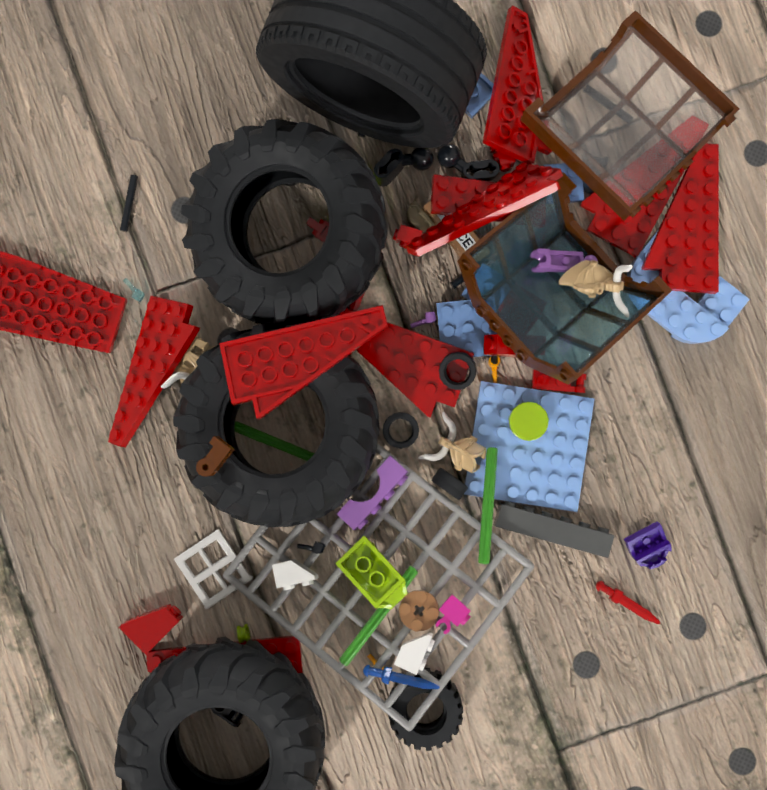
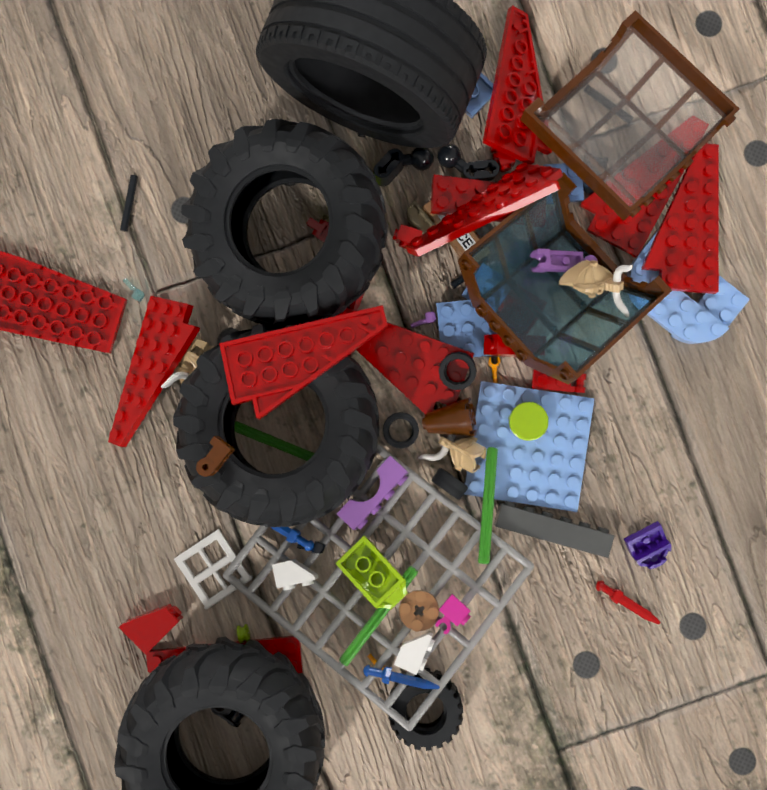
(293, 536): none -> blue sword
(452, 419): none -> reddish brown cone

